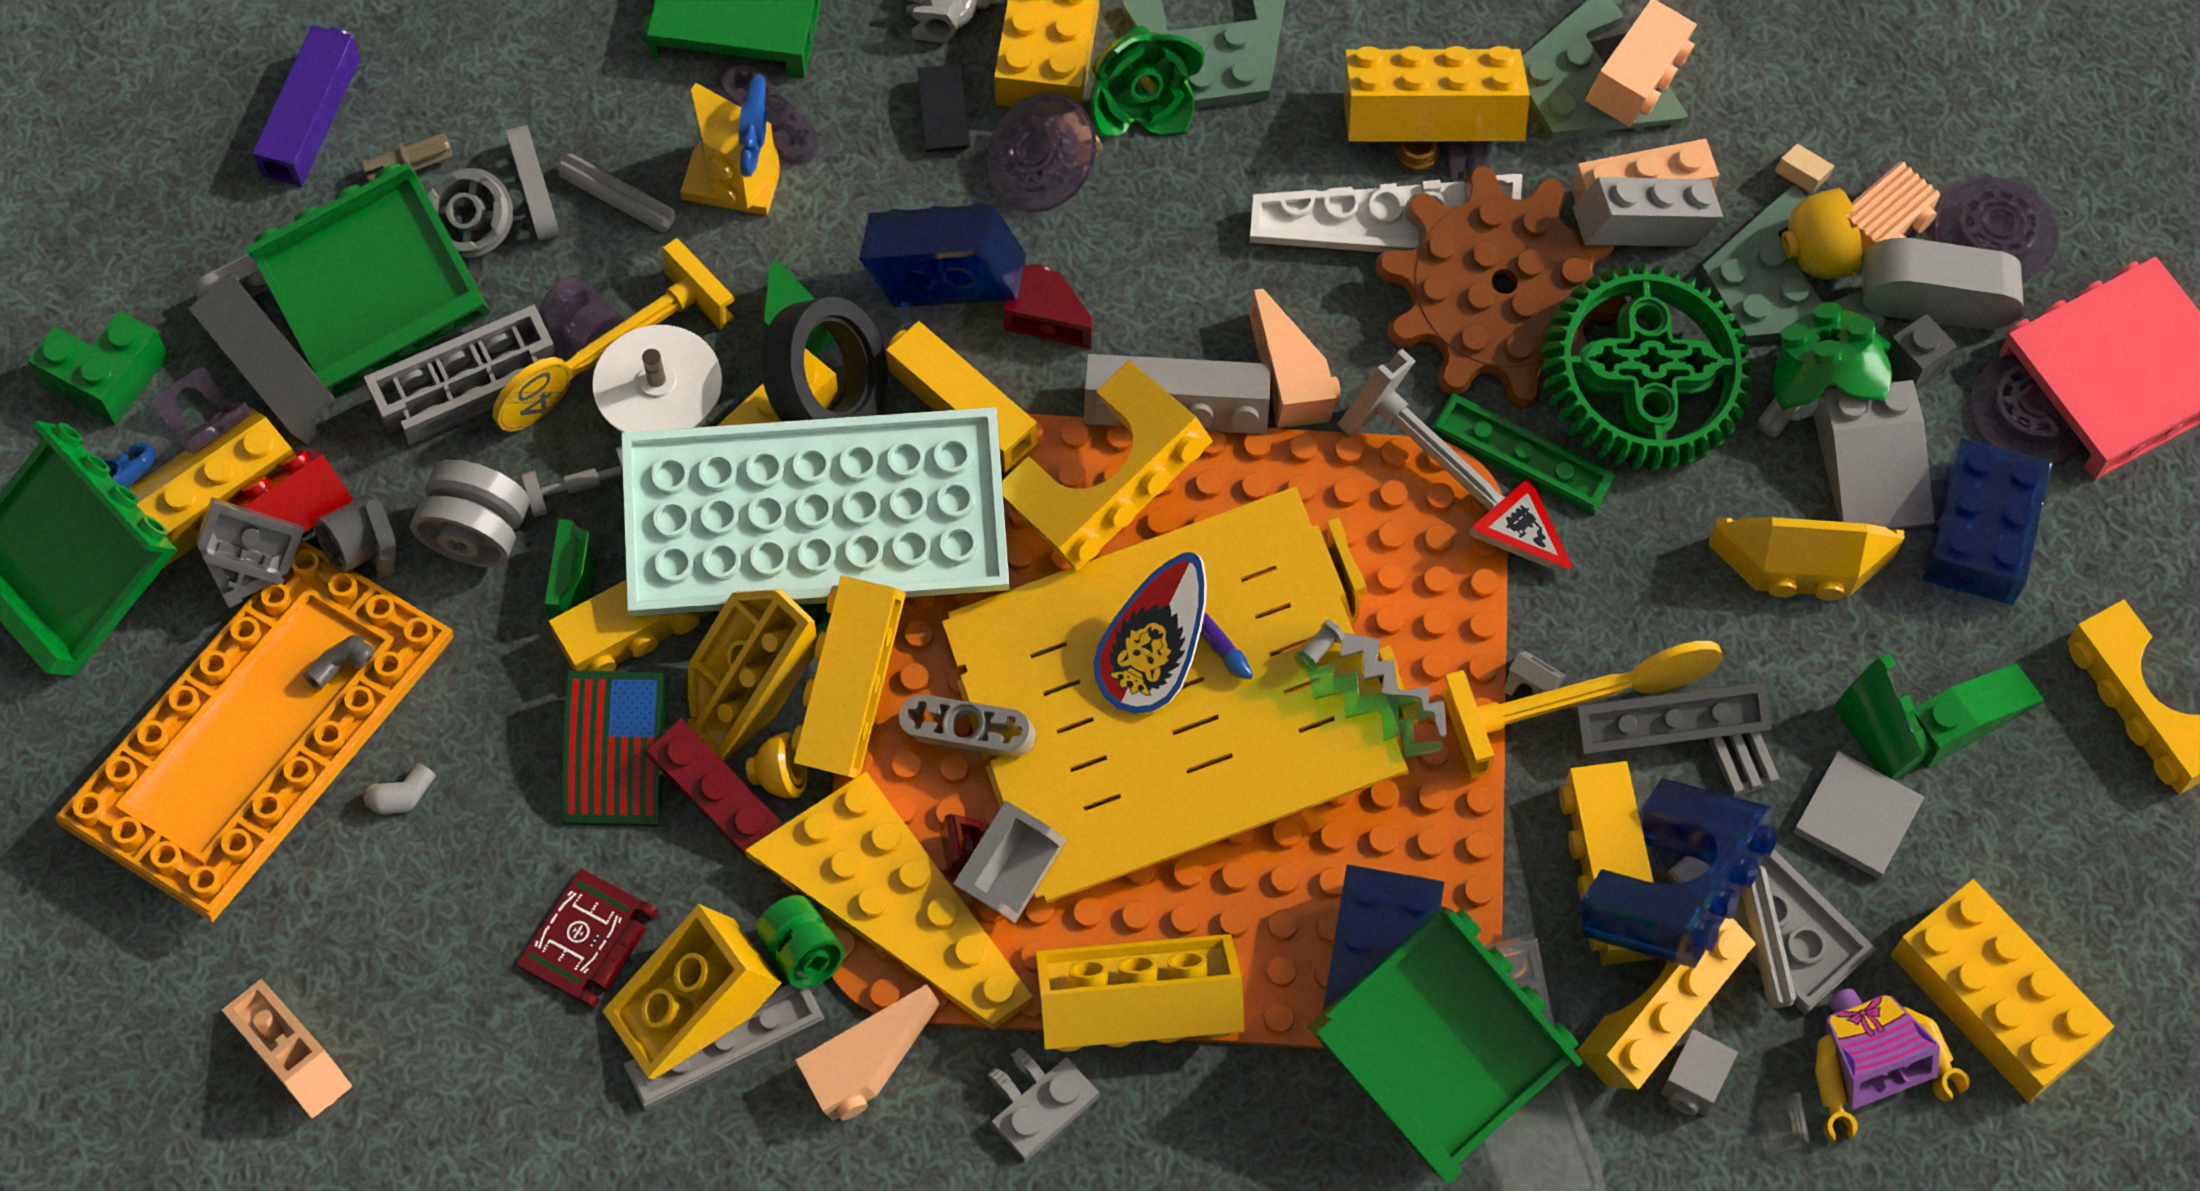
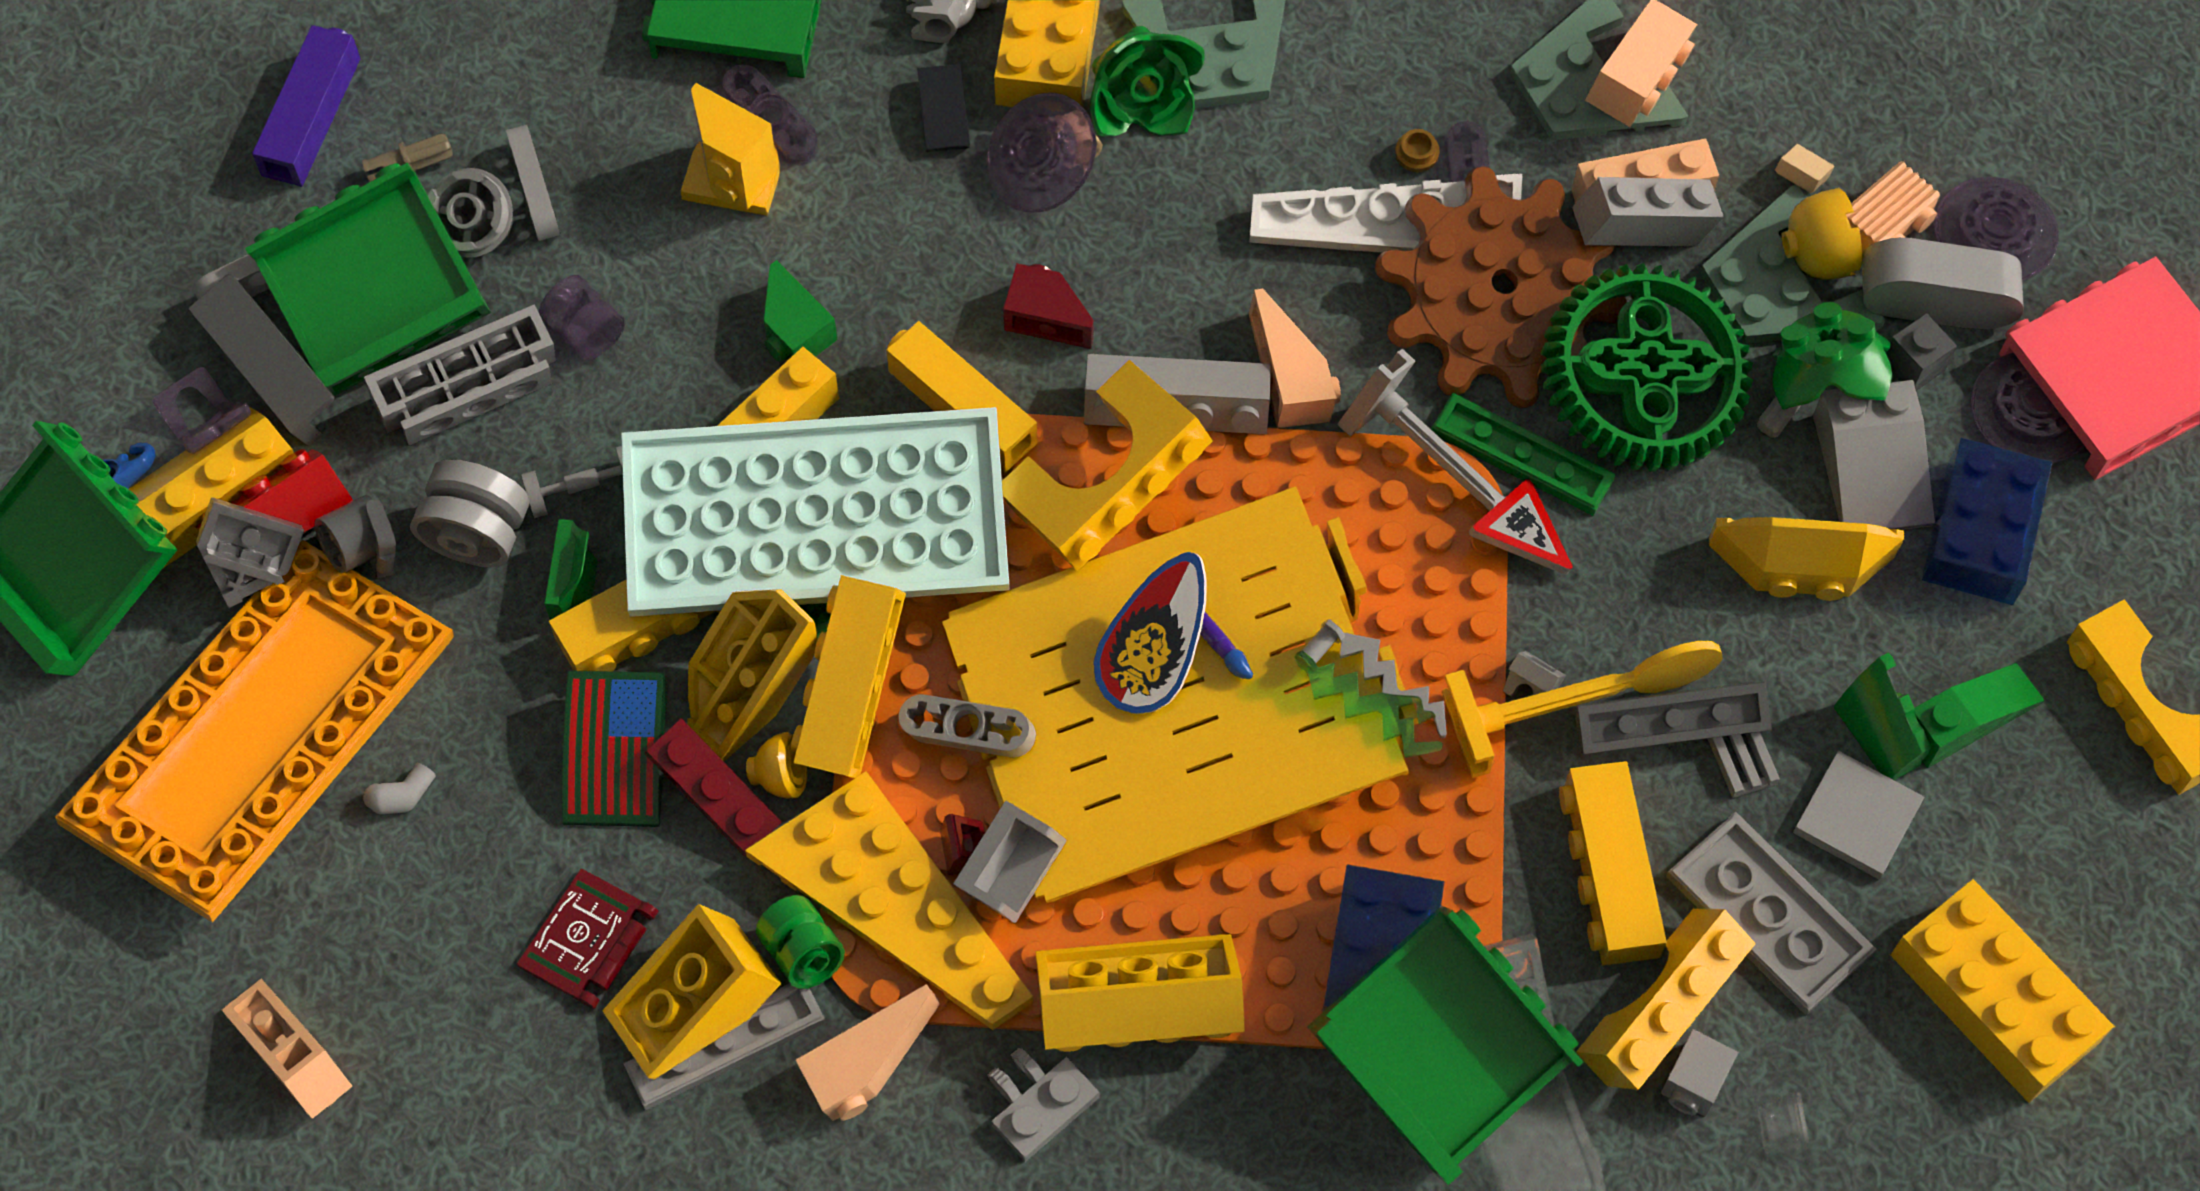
(102, 375): green brick -> none
(334, 658): dark grey arm -> none
(544, 383): yellow piece -> none
(616, 193): light grey axle -> none
(657, 380): white piece -> none
(752, 125): blue piece -> none
(861, 350): black tyre -> none
(943, 255): clear blue brick -> none
(1435, 94): yellow brick -> none
(1685, 917): clear blue arch -> none
(1769, 942): light grey axle -> none
(1877, 1052): torso -> none

